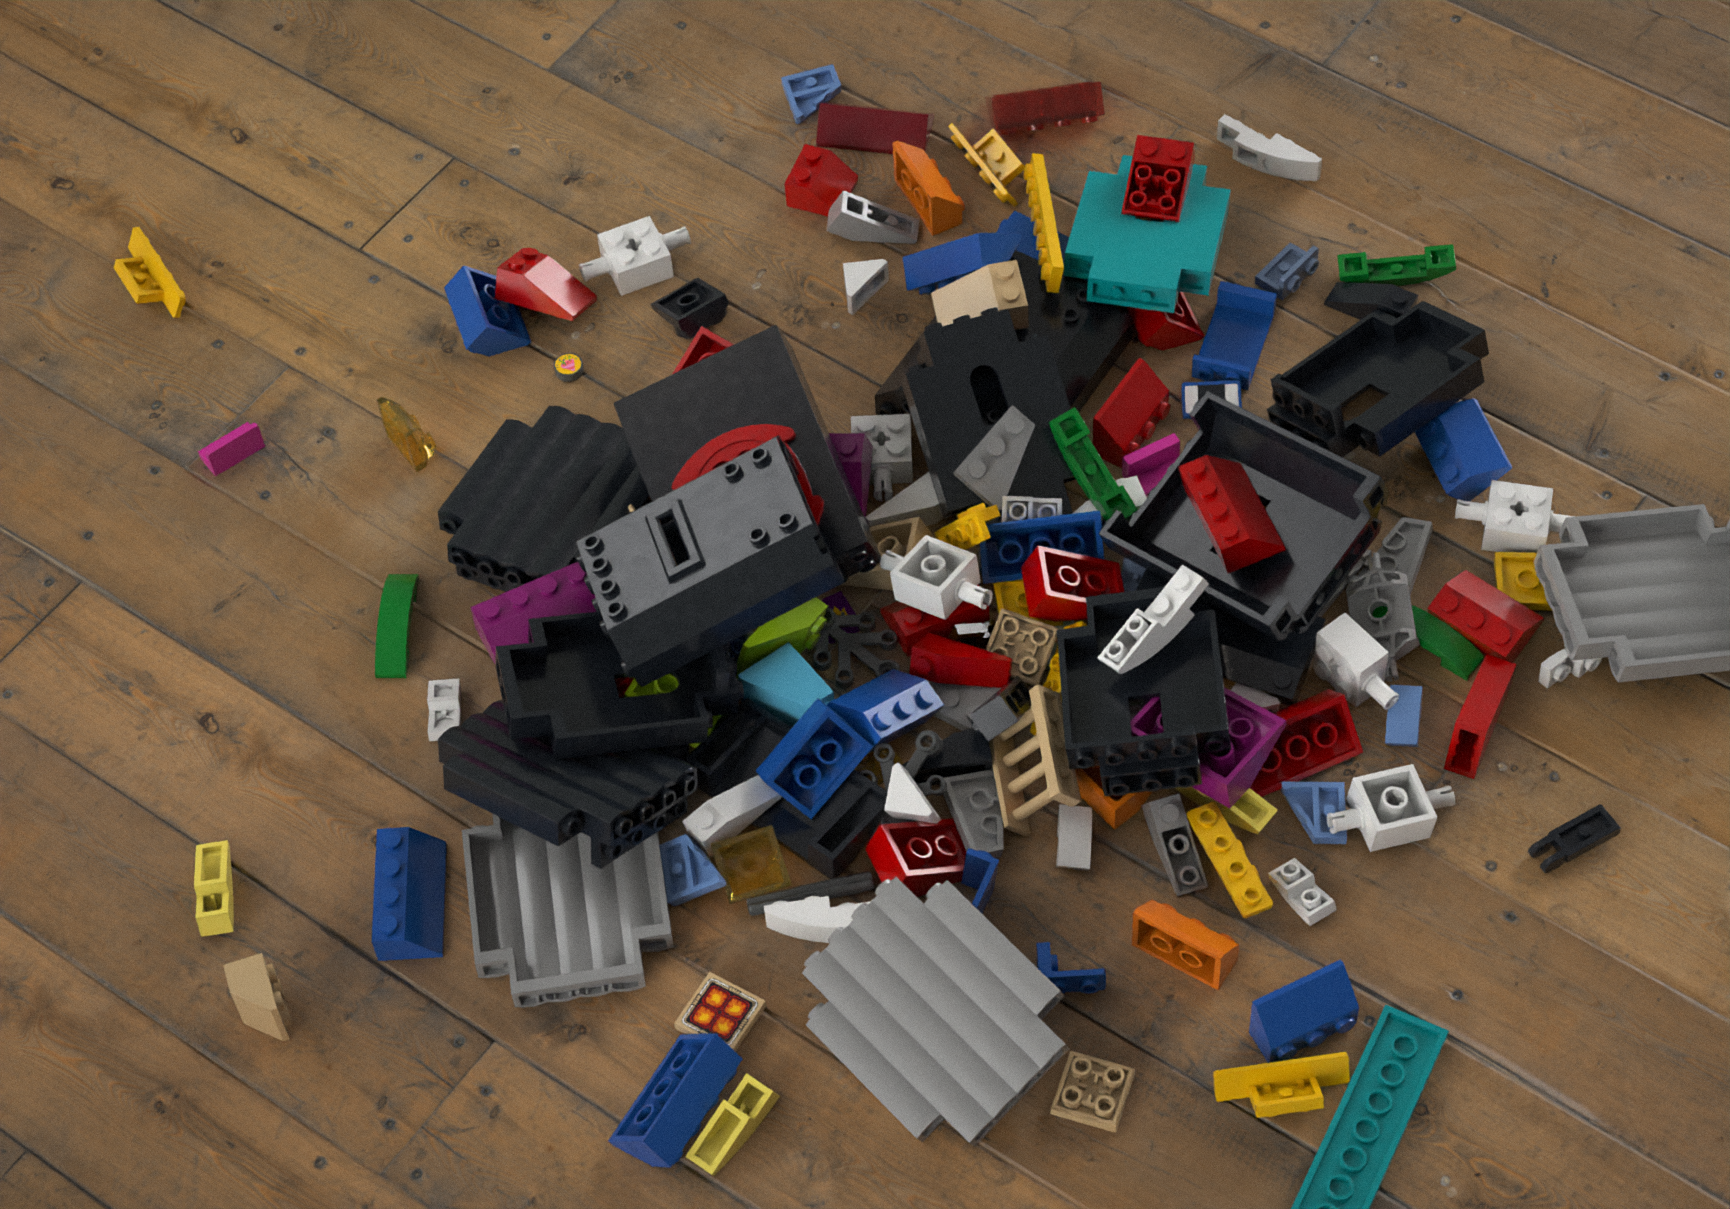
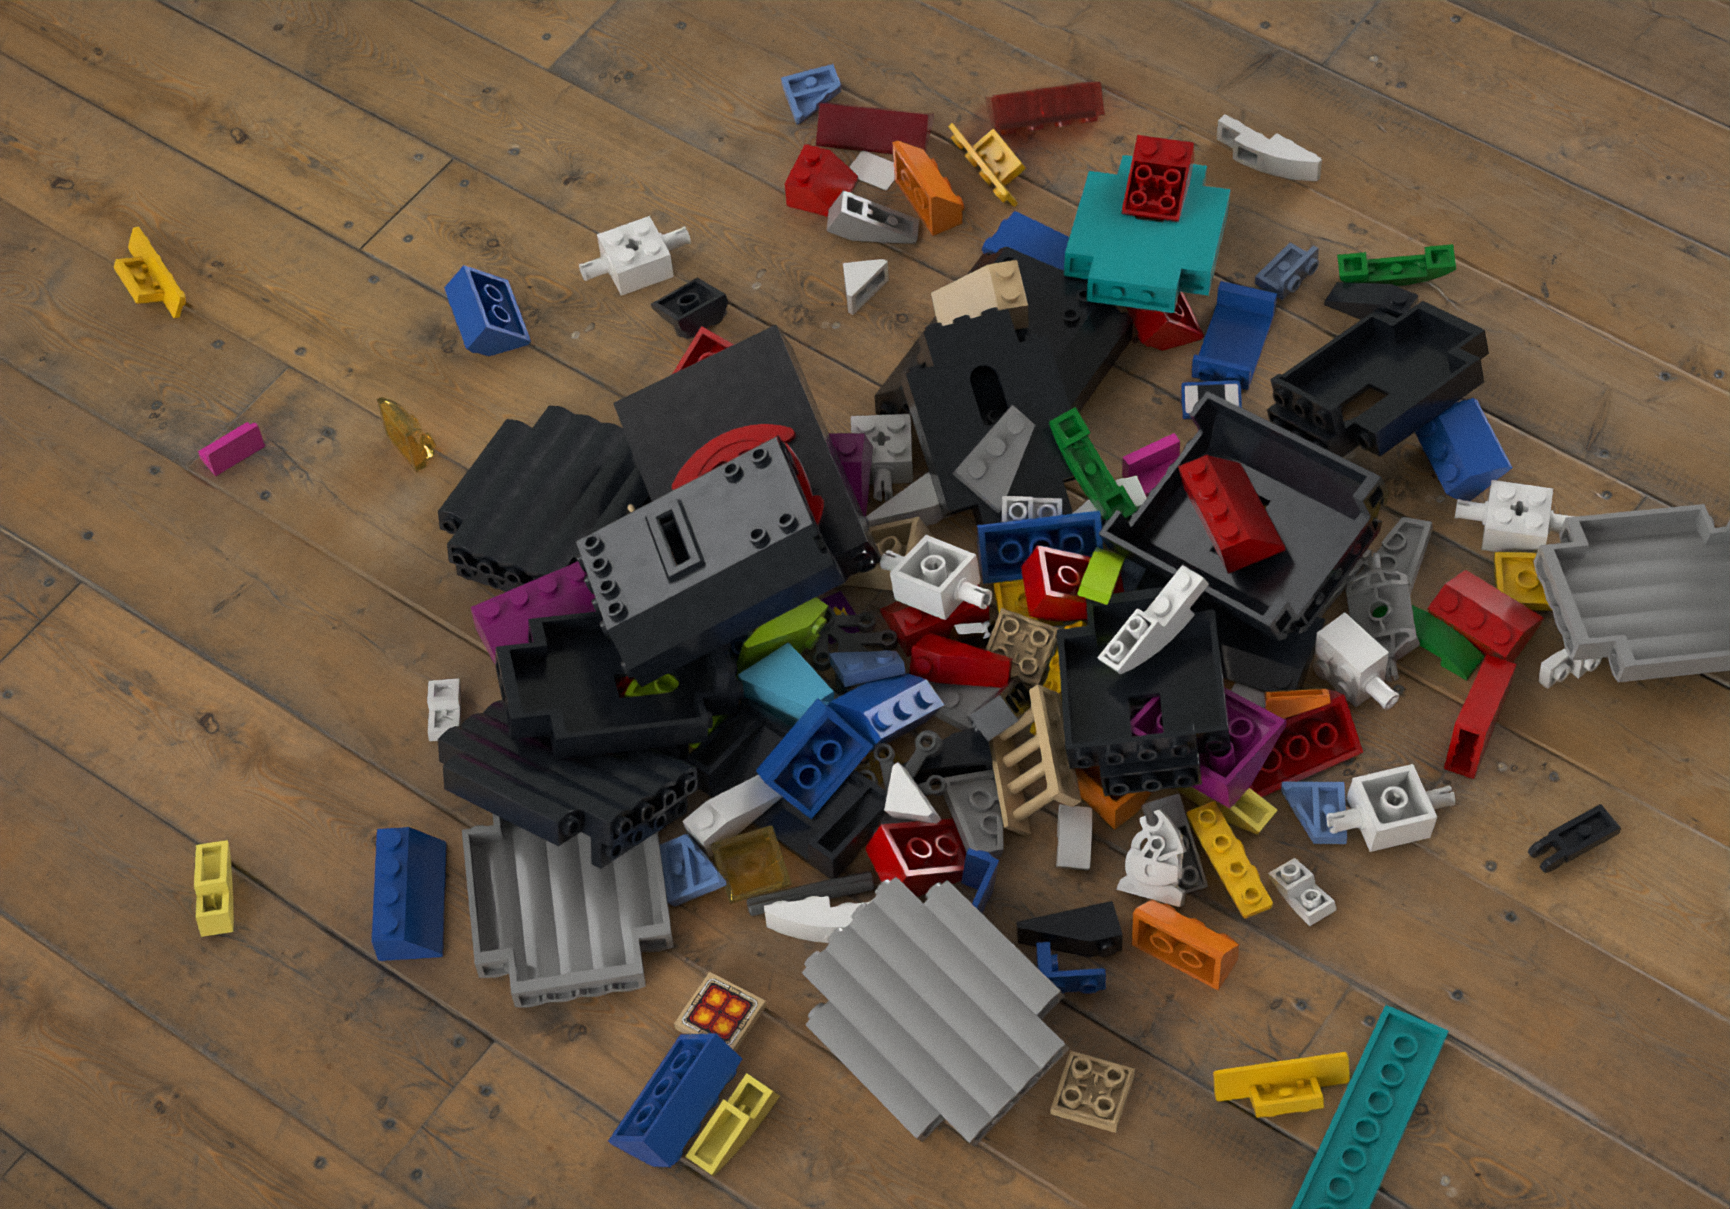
(259, 995): tan slope -> none
(394, 625): green slope -> none
(542, 285): red slope -> none
(568, 367): tile -> none
(864, 667): none -> medium blue wing
(874, 170): none -> white sticker
(956, 259): blue slope -> none
(969, 528): yellow bracket -> none
(1044, 223): yellow plate -> none
(1079, 931): none -> black slope
(1101, 575): none -> lime slope
(1130, 414): red slope -> none
(1158, 866): none -> white piece
(1295, 702): none -> orange slope
(1304, 1013): blue slope -> none
(1404, 717): medium blue slope -> none

